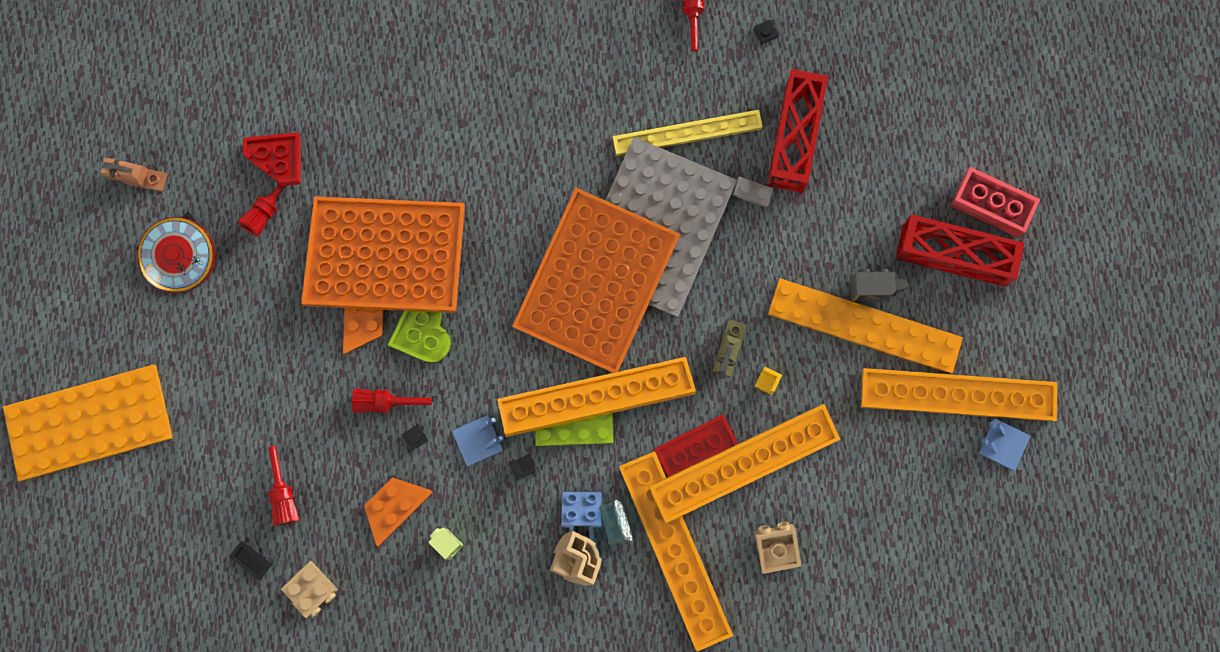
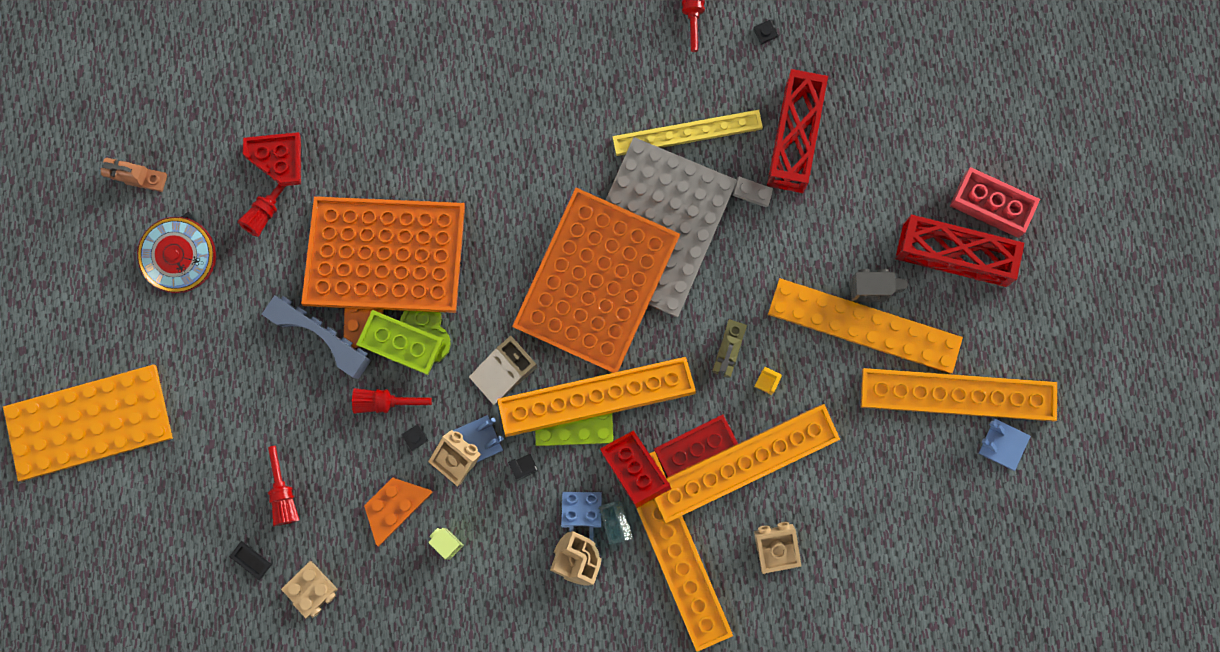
(346, 357): none -> sand blue arch
(400, 342): none -> lime plate
(454, 457): none -> tan plate
(503, 370): none -> slope
(635, 469): none -> red plate

